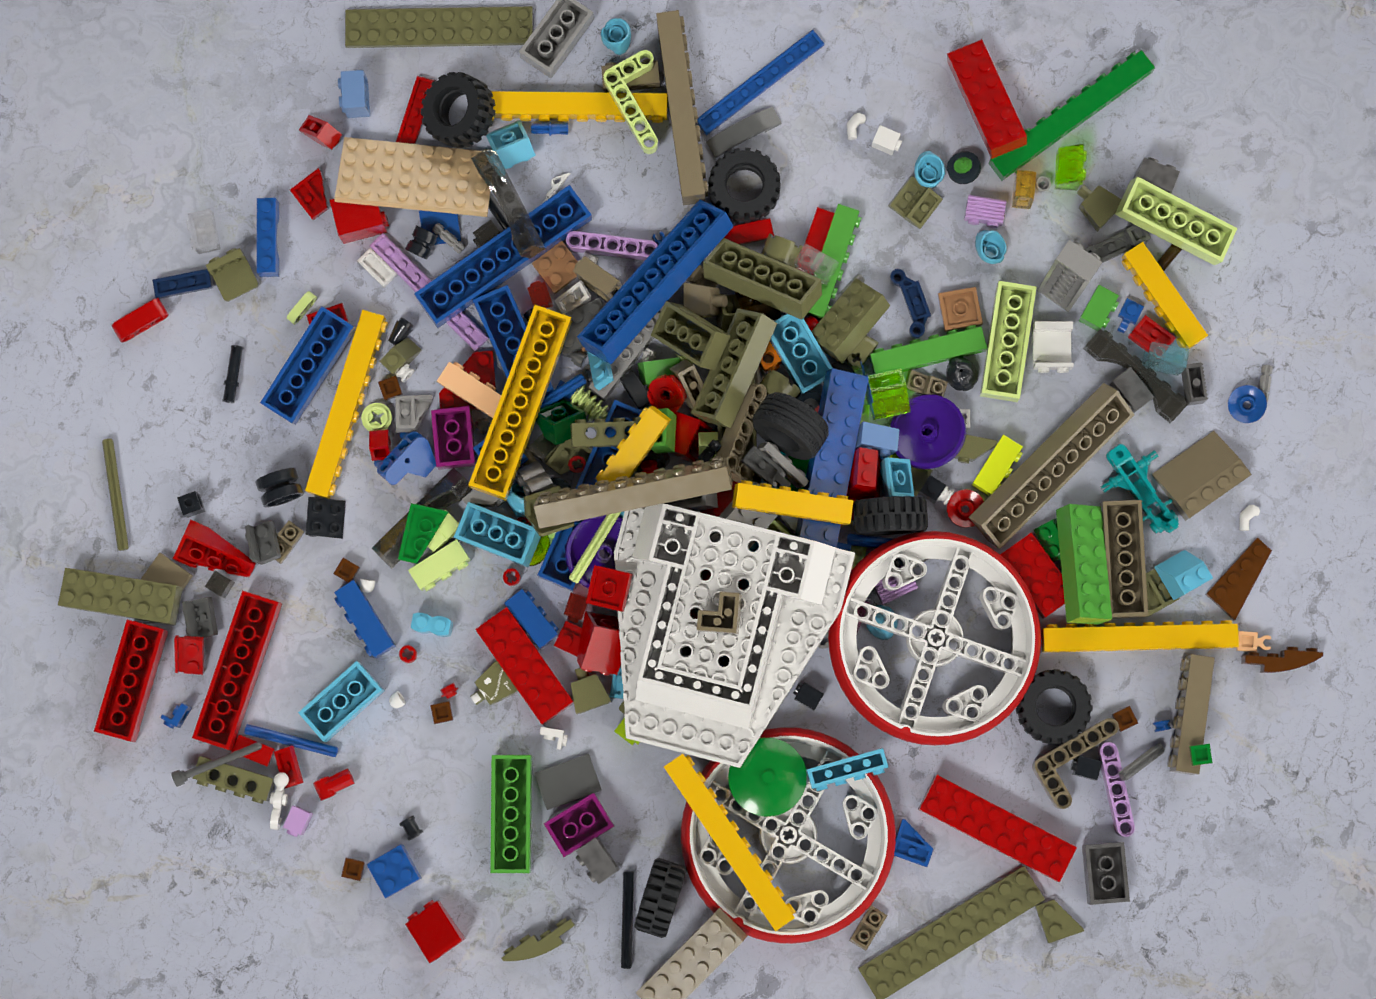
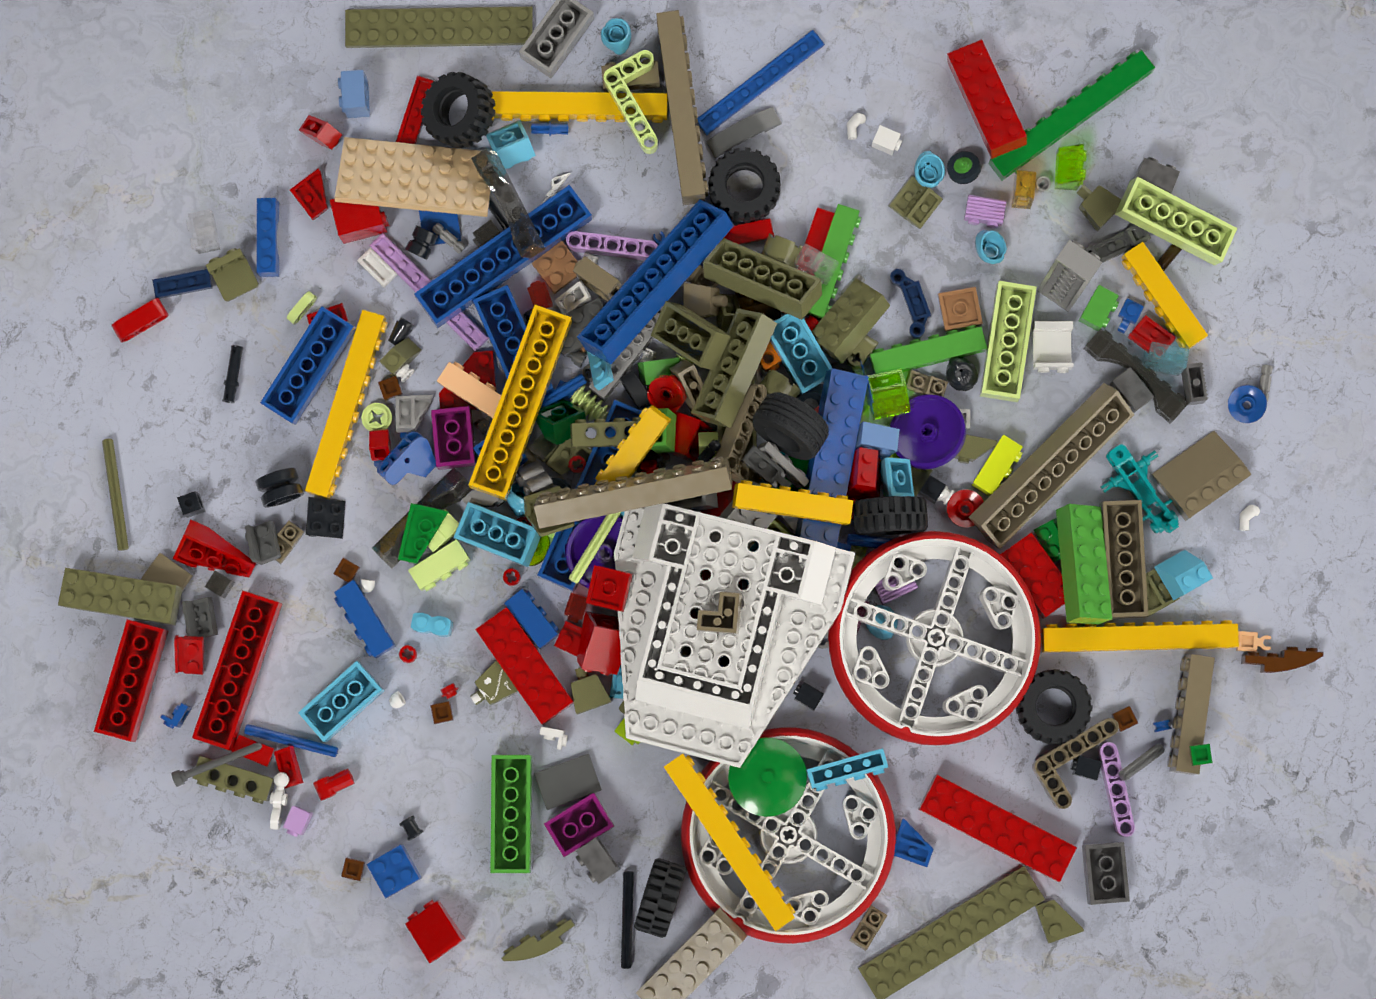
(1237, 582): reddish brown wing -> none

